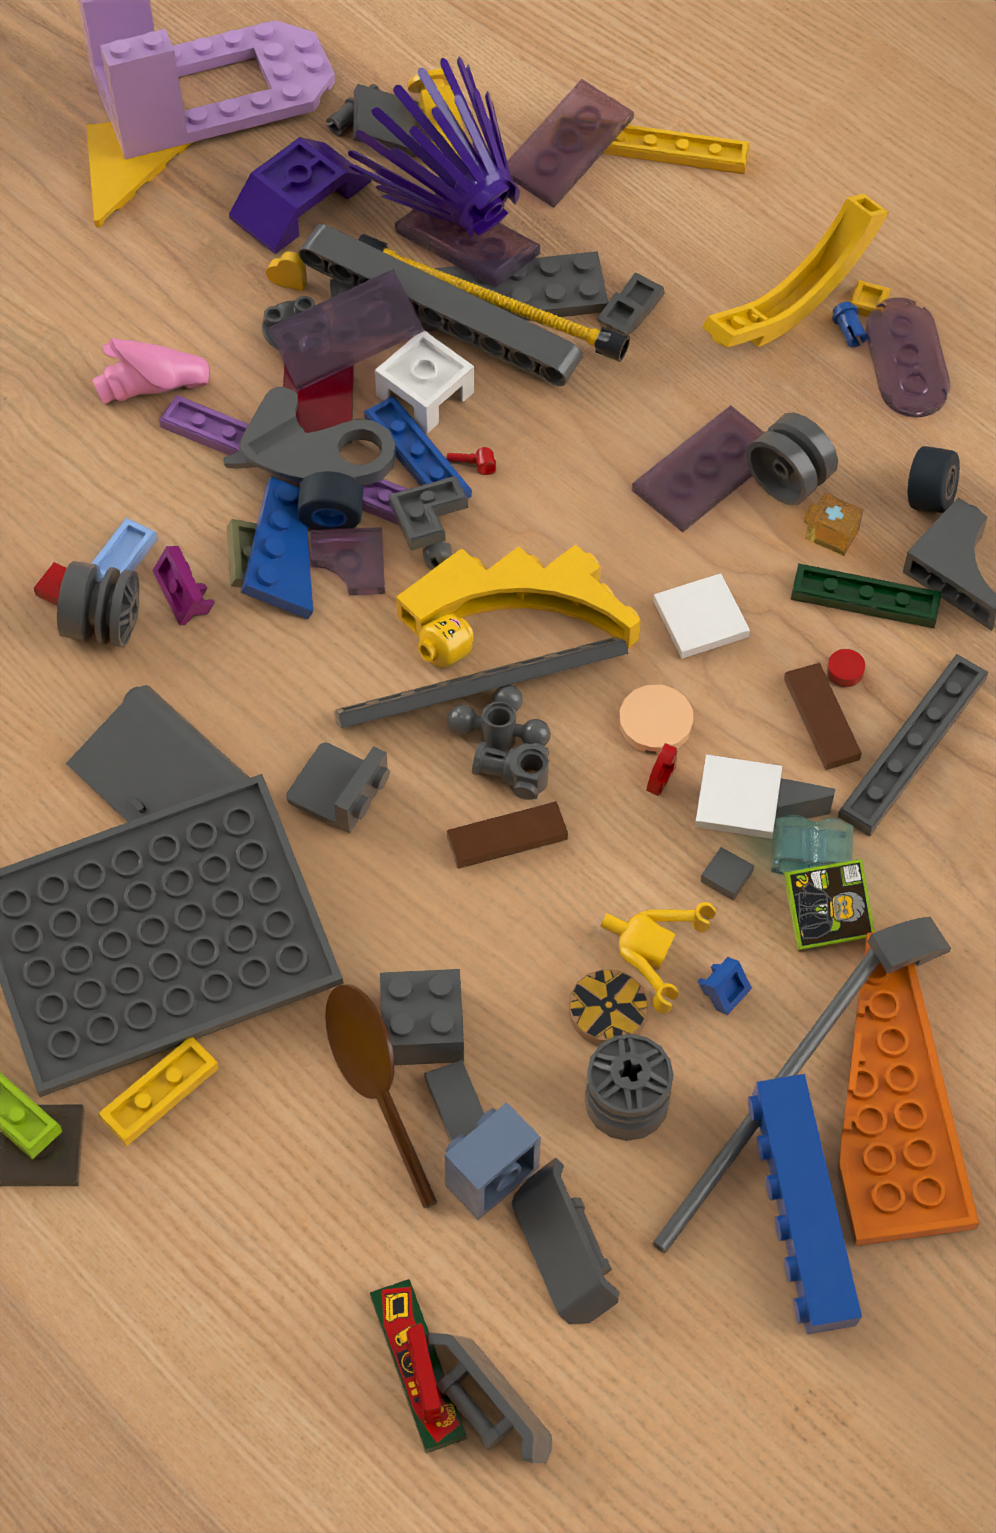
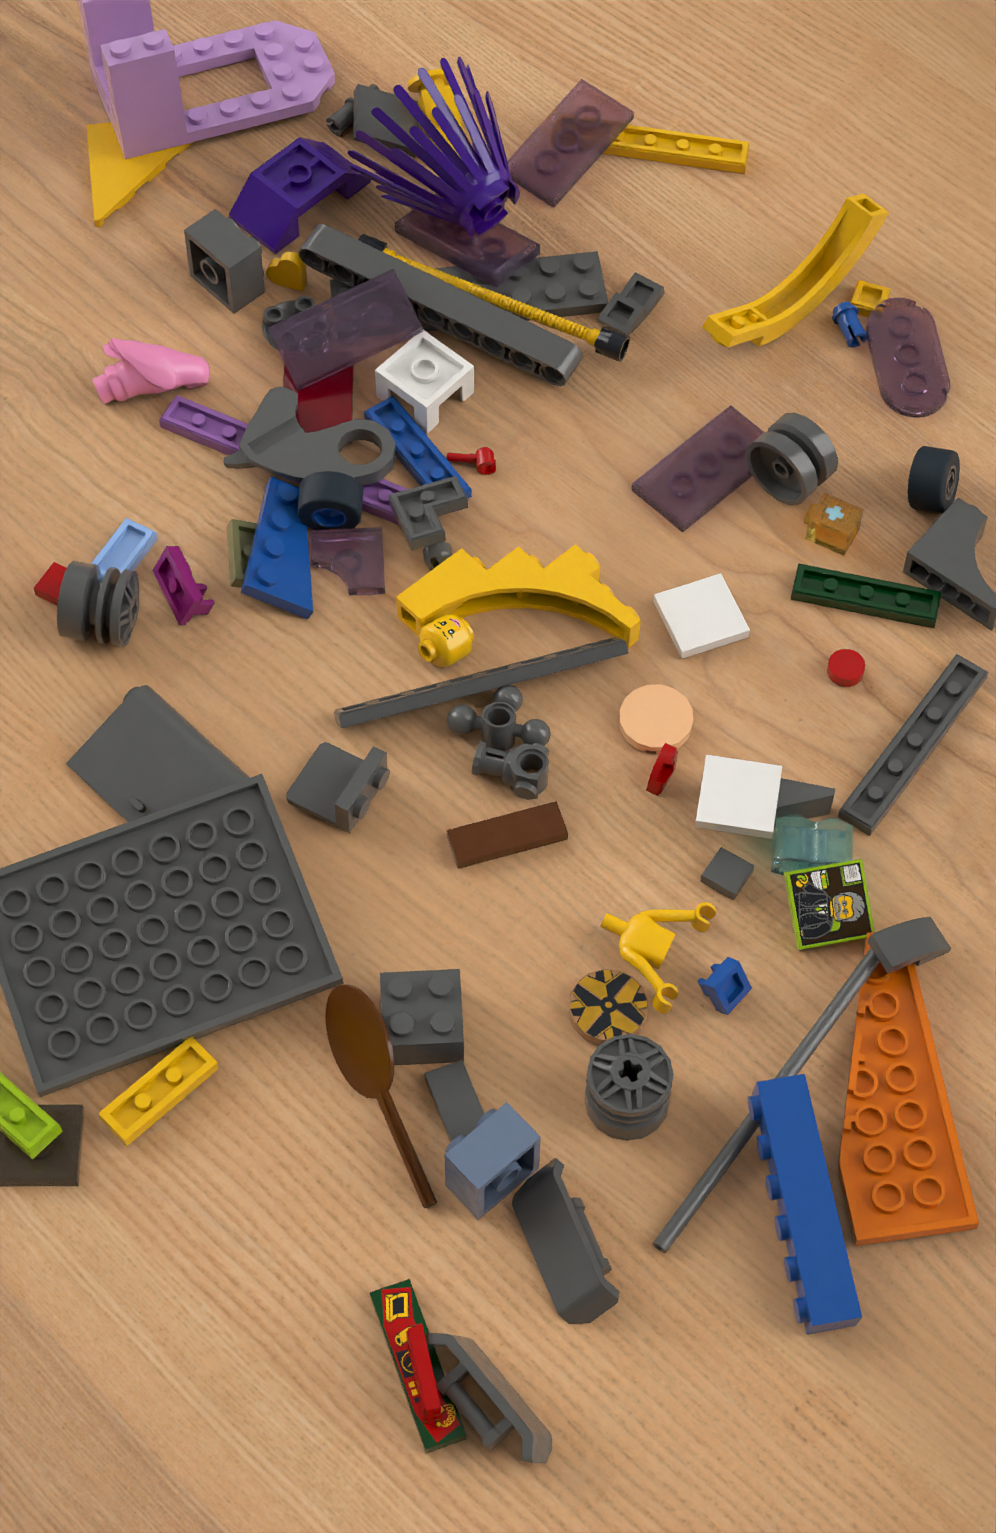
(225, 260): none -> dark grey brick
(822, 716): reddish brown tile -> none

